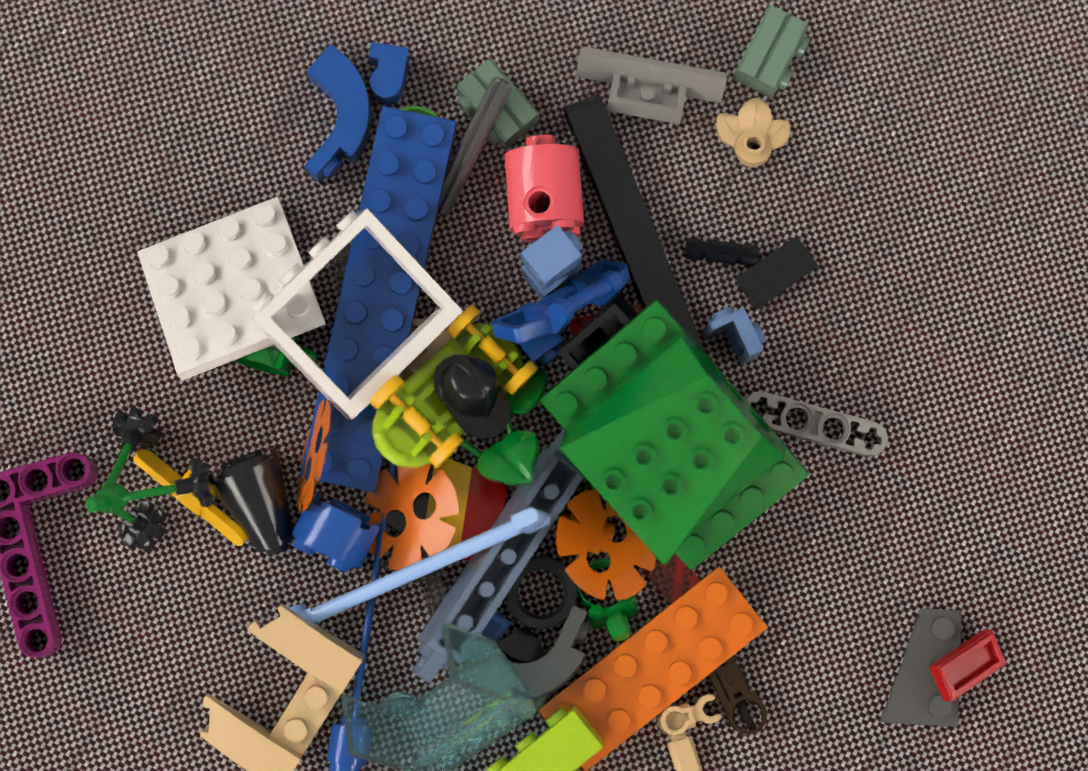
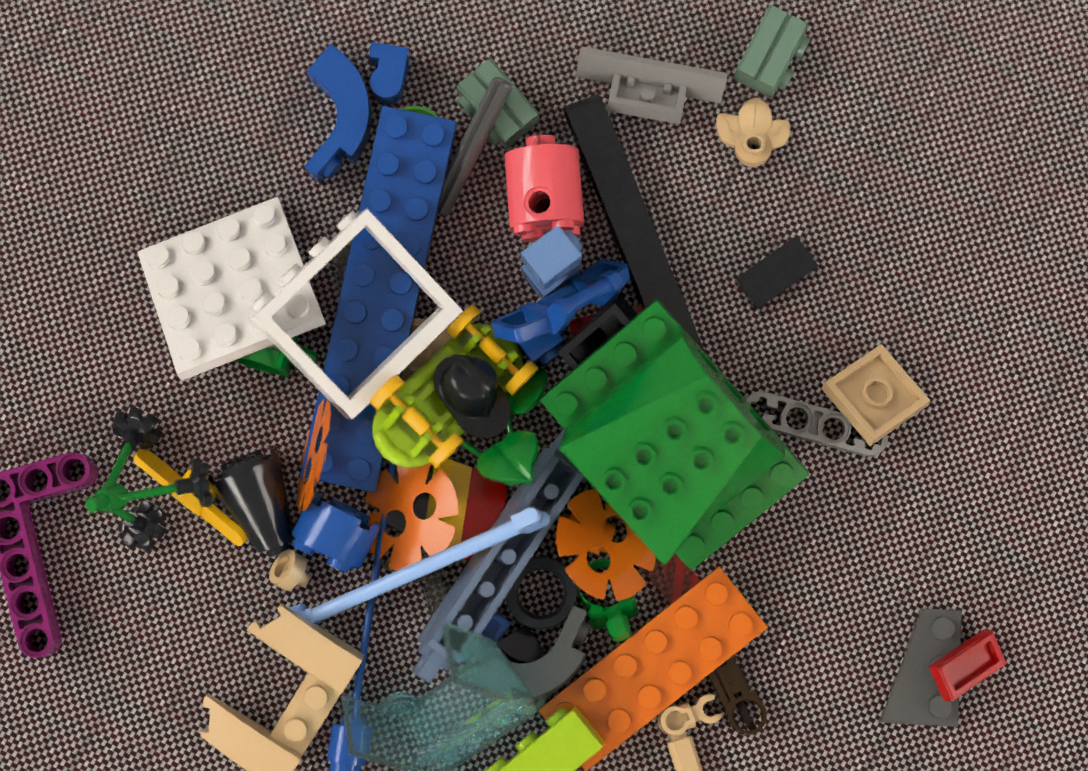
(289, 571): none -> tan tile
(721, 251): black axle -> none
(742, 334): medium blue bracket -> none
(875, 394): none -> tan plate

